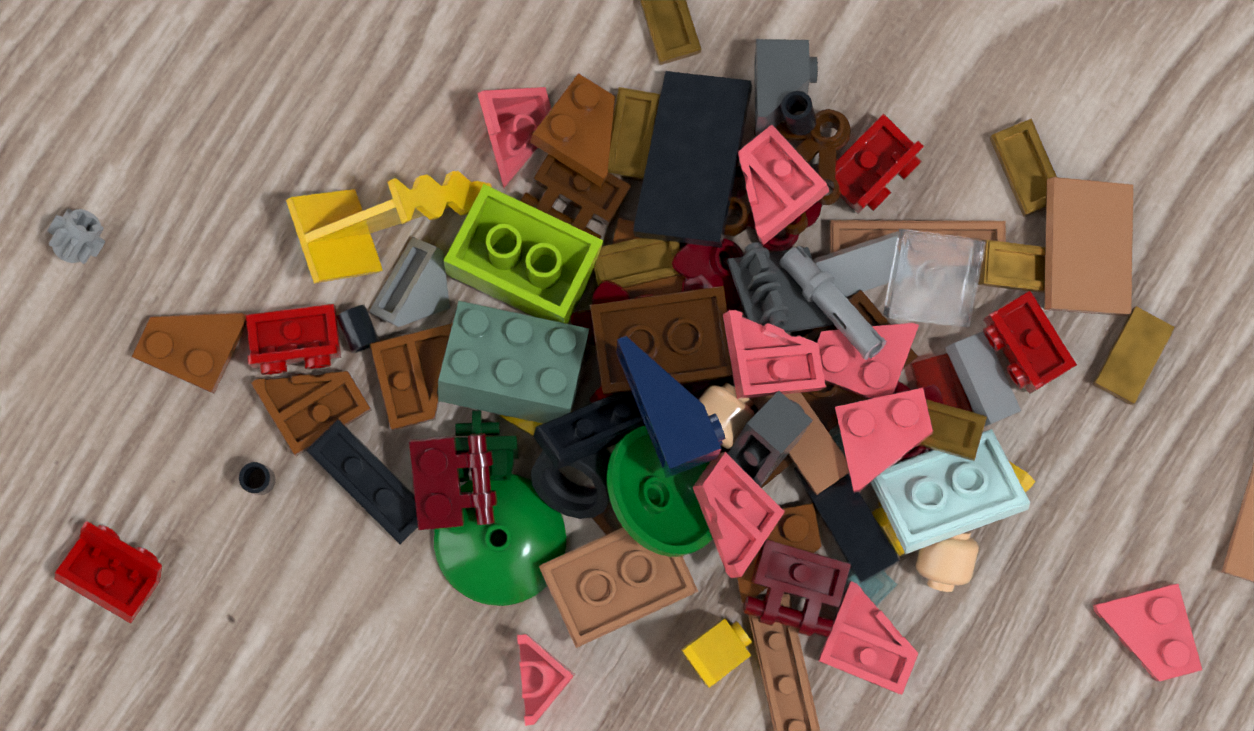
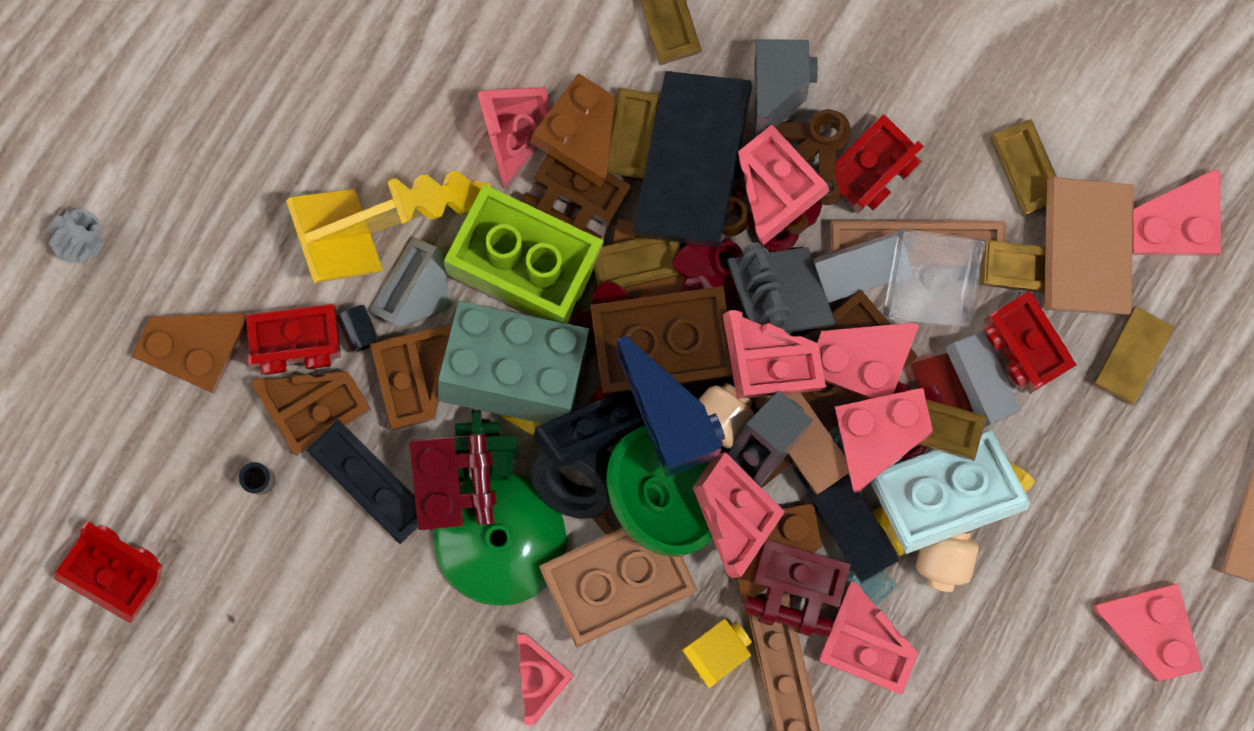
(796, 102): black hinge -> none
(819, 288): light grey pin -> none
(1181, 220): none -> coral wing

